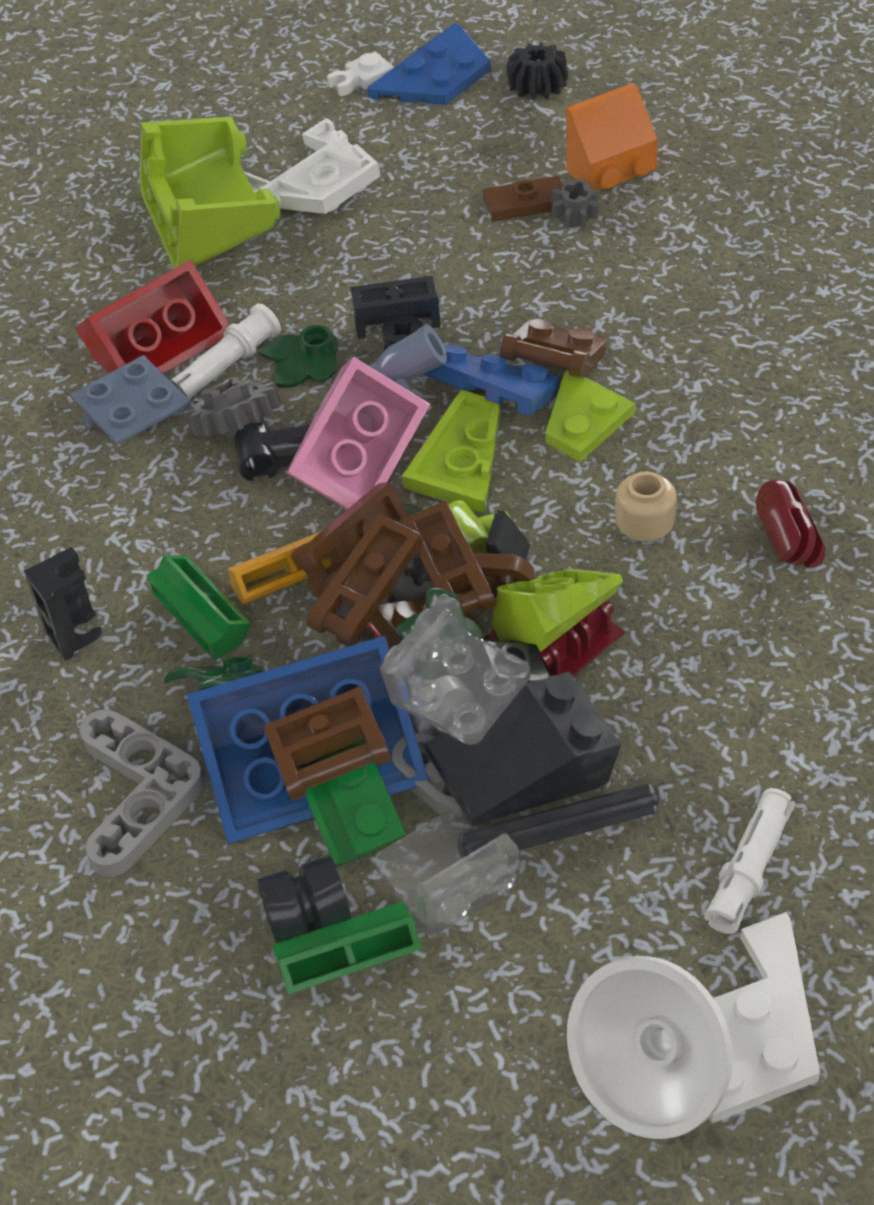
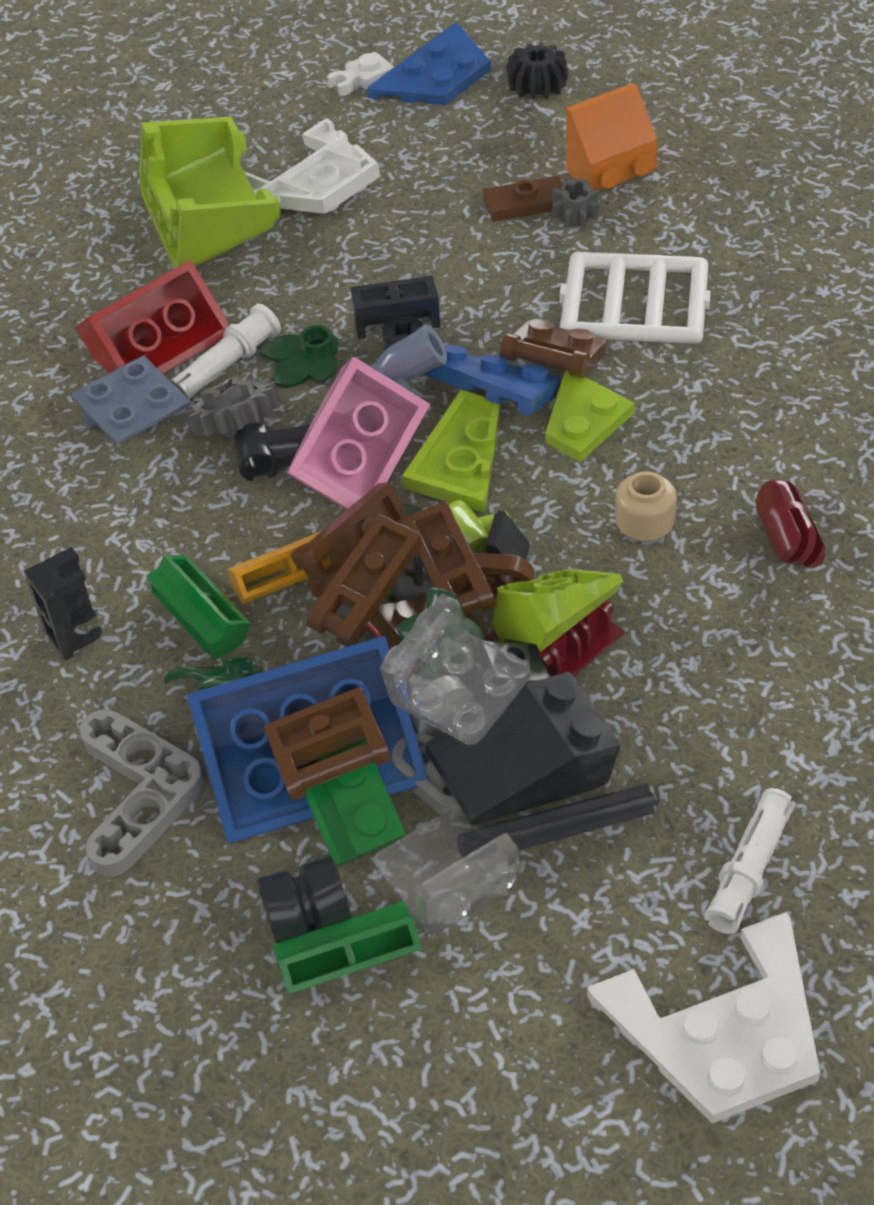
(626, 1062): white dish -> none
(652, 330): none -> white bar

